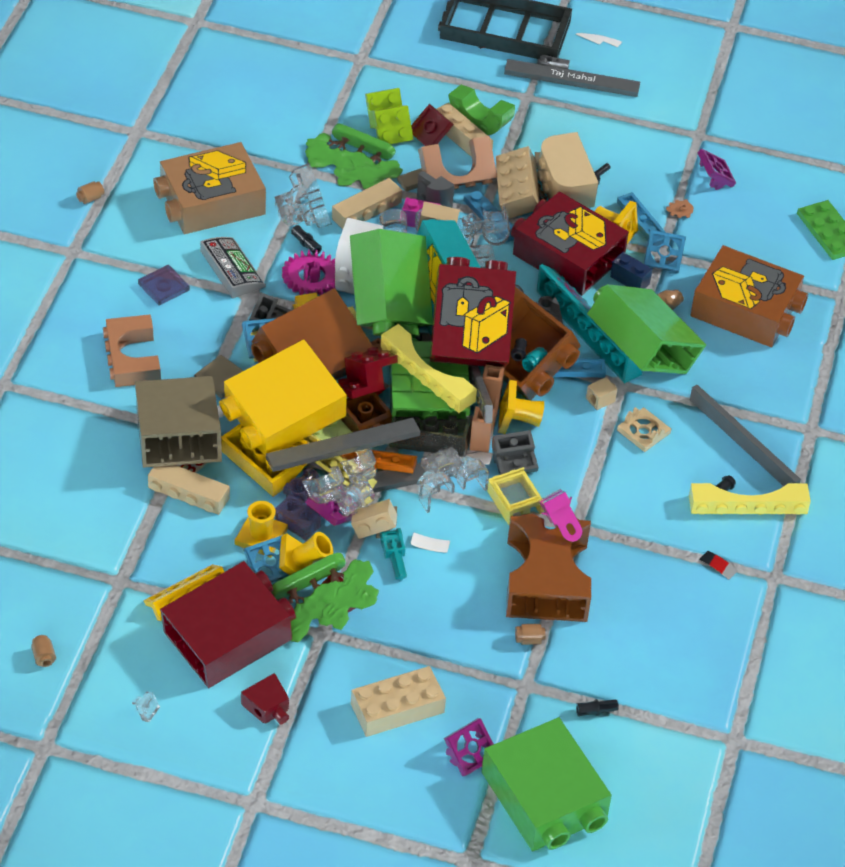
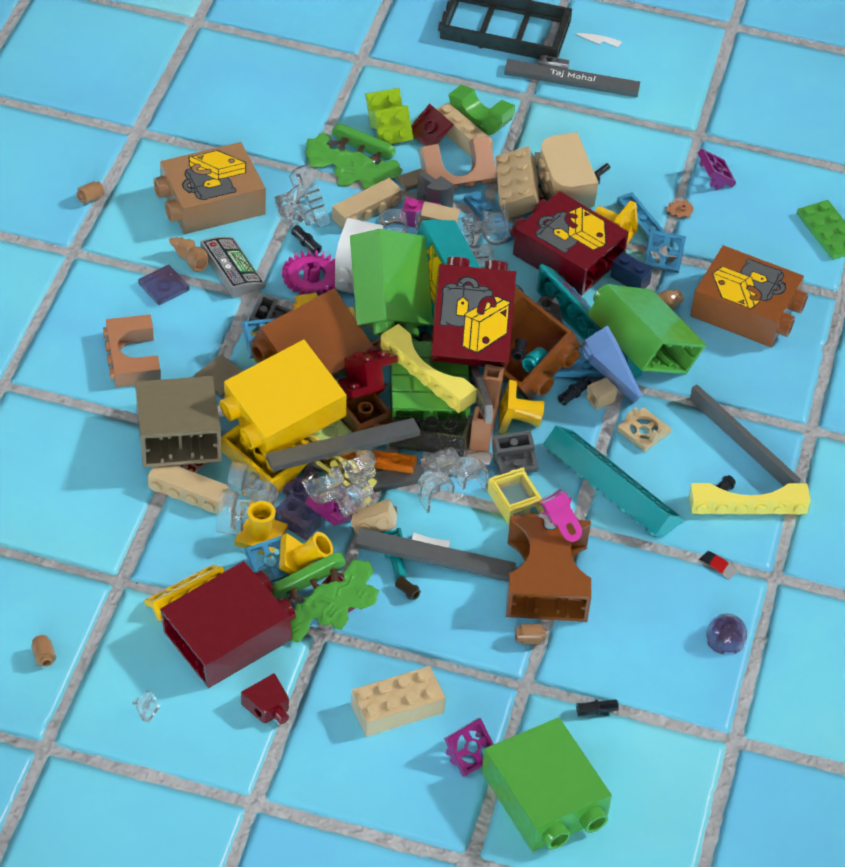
(195, 256): none -> medium nougat animal
(233, 510): none -> clear piece
(411, 591): none -> dark brown pin
(434, 554): none -> dark grey tile
(574, 391): none -> black pin
(606, 356): none -> medium blue wedge
(612, 481): none -> teal slope
(726, 633): none -> clear purple cylinder

